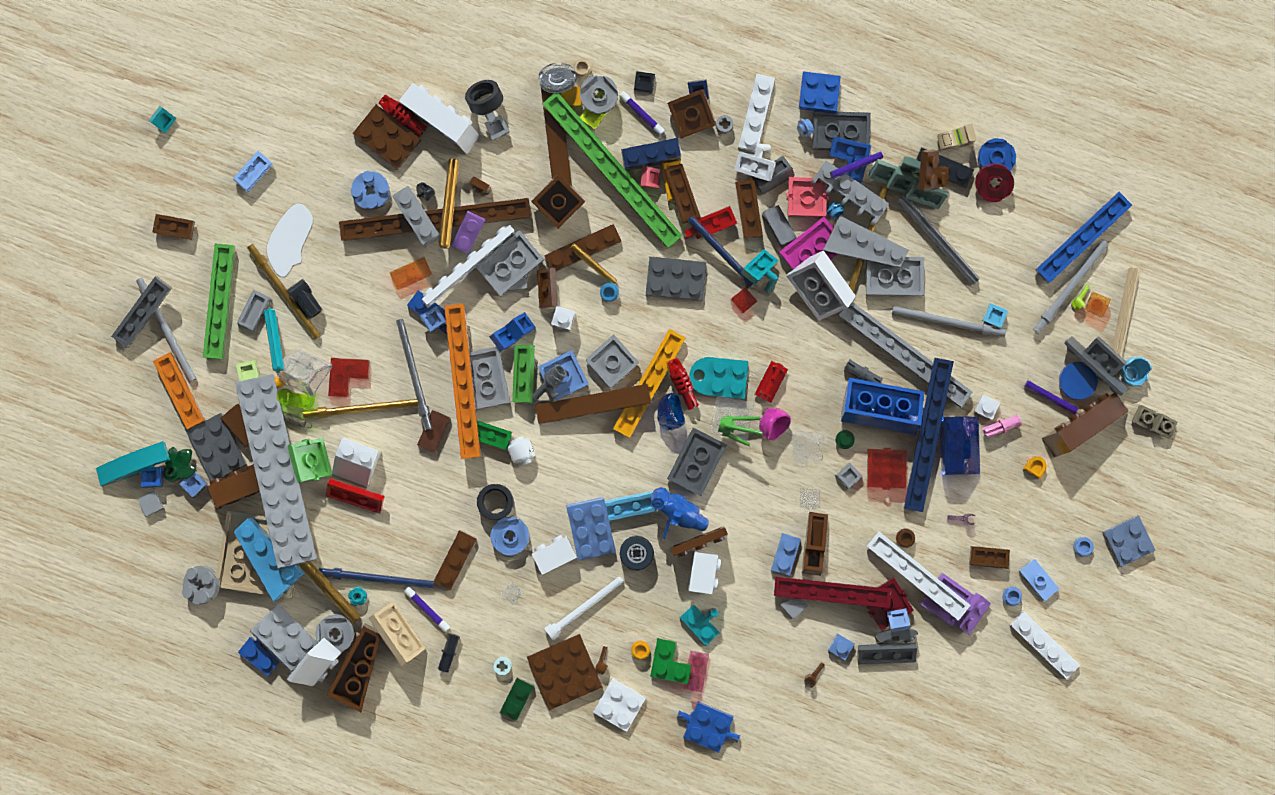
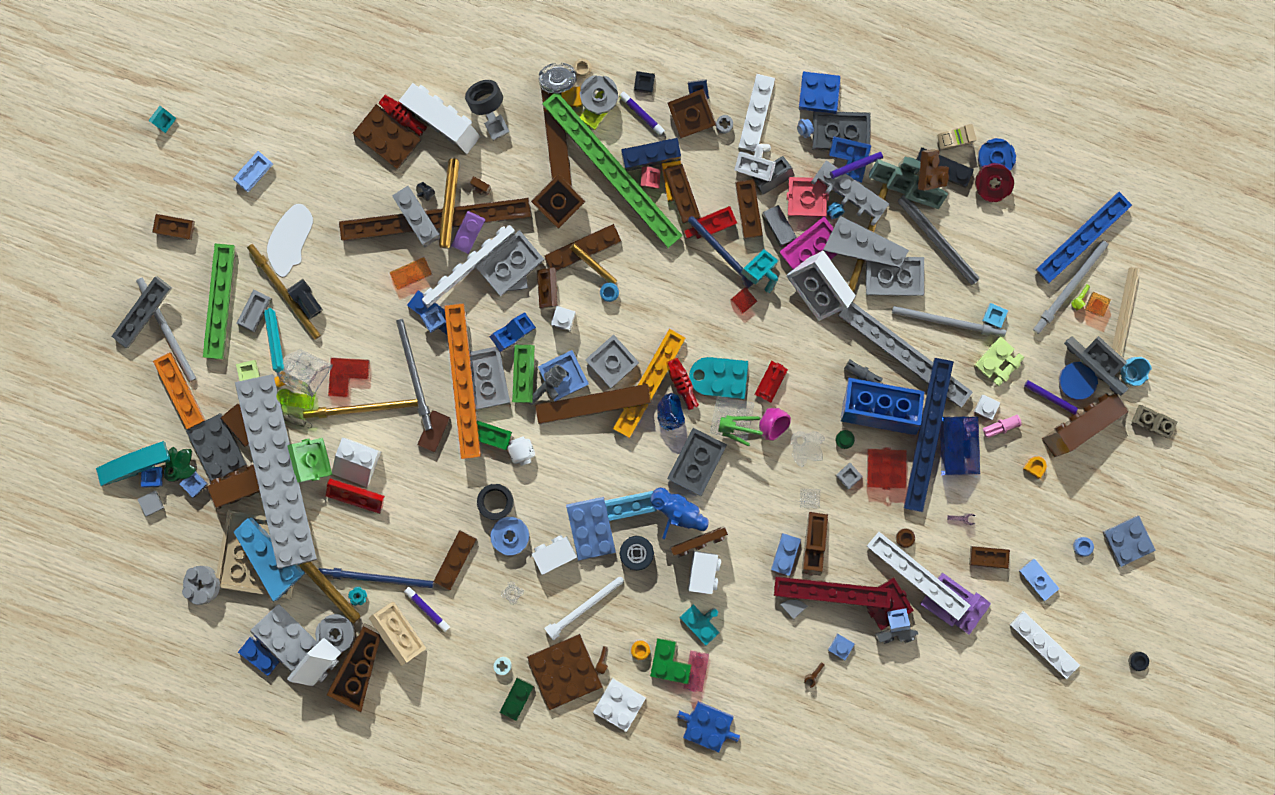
(366, 180): medium blue plate -> none
(448, 652): black axle -> none
(675, 278): dark grey plate -> none
(887, 653): dark grey plate -> none
(994, 357): none -> yellowish green plate
(1012, 596): medium blue plate -> none
(1138, 661): none -> black tile

